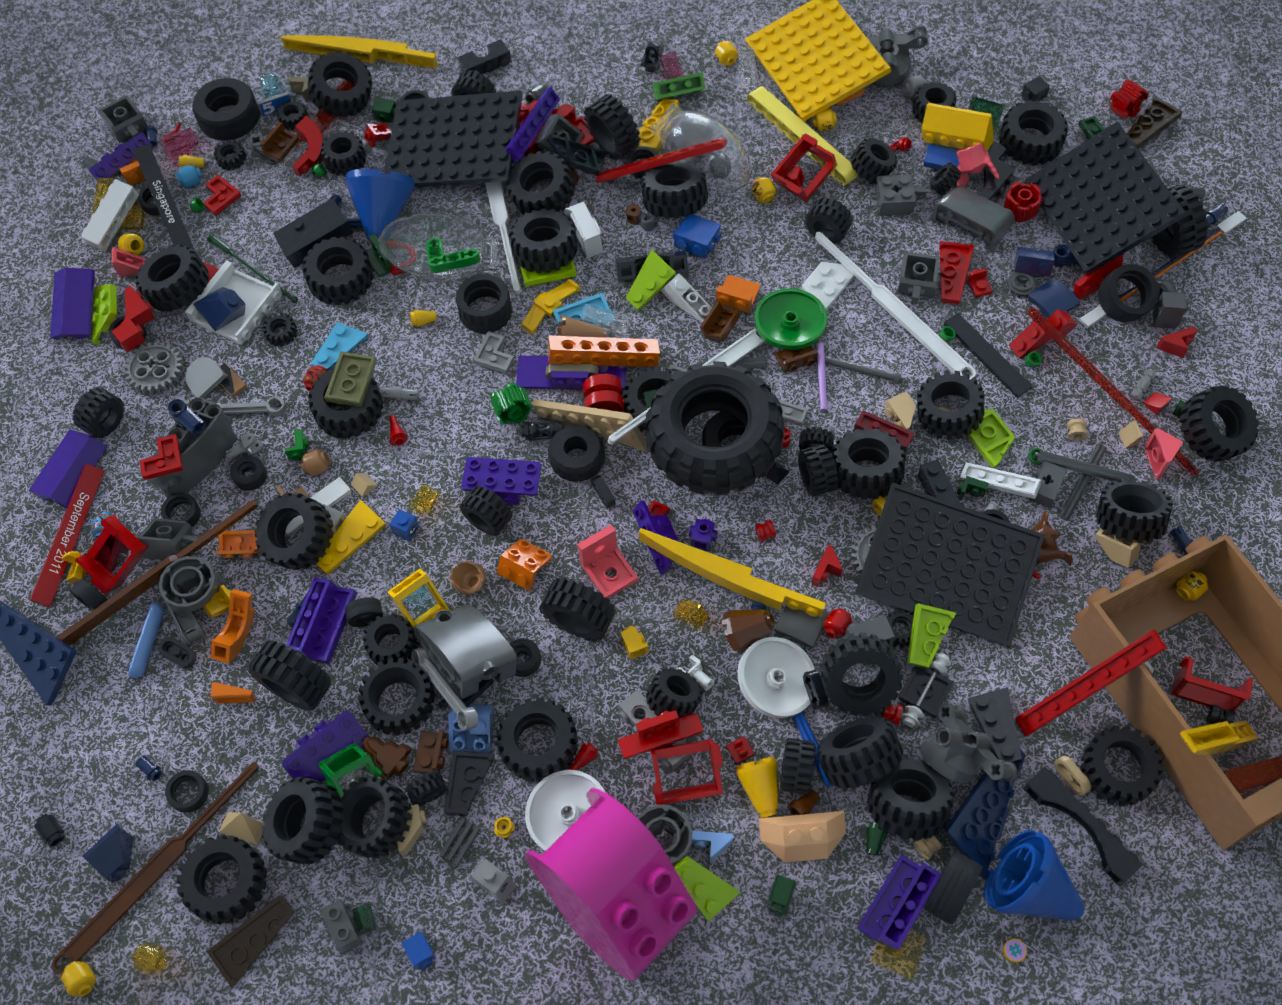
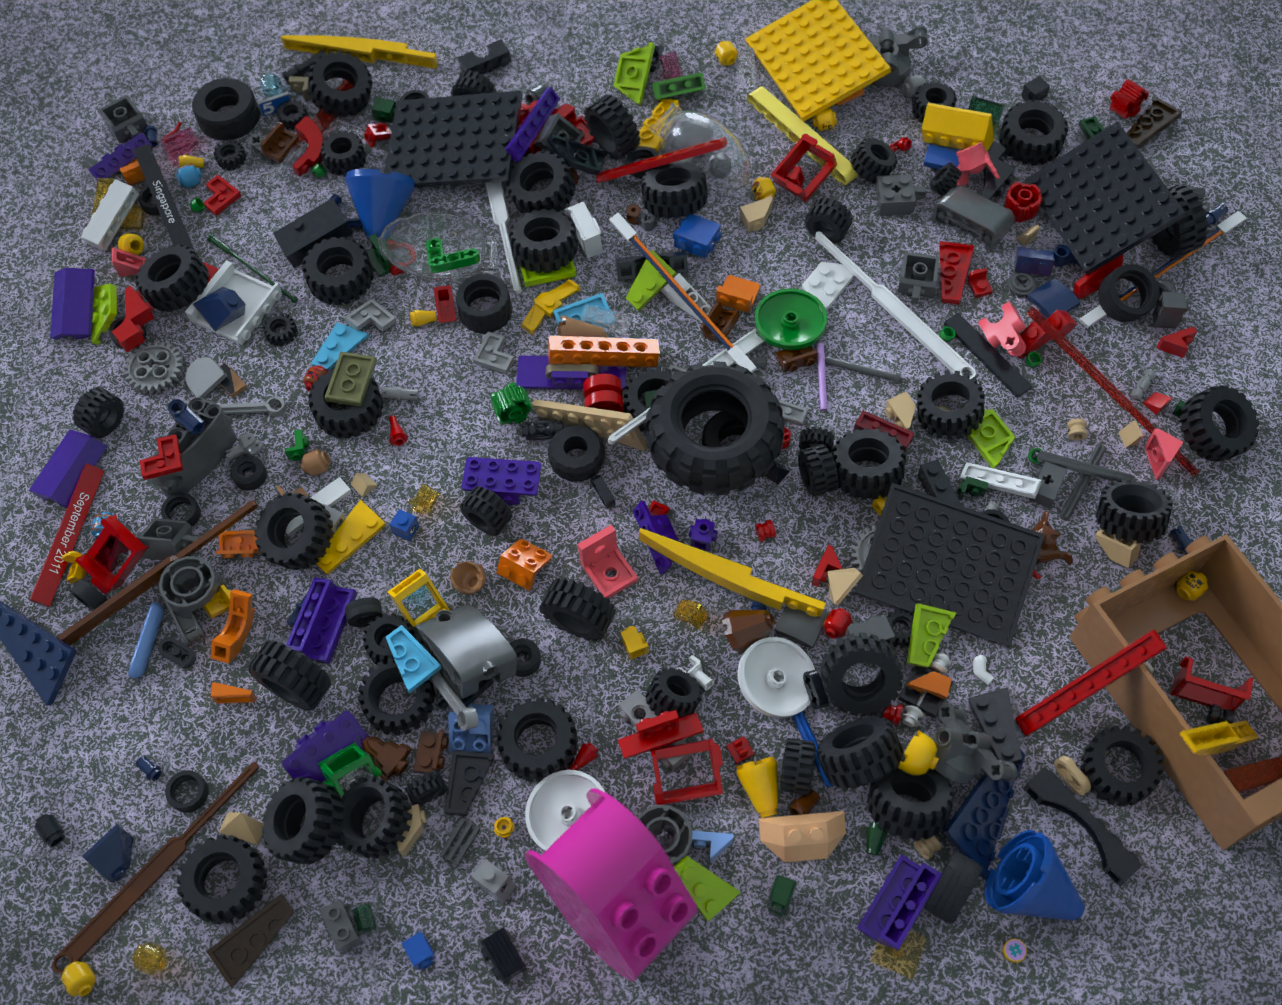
(300, 69): none -> black pin
(370, 312): none -> light grey plate
(411, 658): none -> medium azure wing
(445, 303): none -> red slope
(503, 955): none -> black brick
(629, 234): none -> piece
(633, 72): none -> lime wing
(756, 214): none -> tan slope
(841, 583): none -> tan slope
(919, 755): none -> yellow cylinder
(932, 683): none -> orange slope
(979, 669): none -> white arm
(1006, 331): none -> coral piece
(1028, 235): none -> tan slope

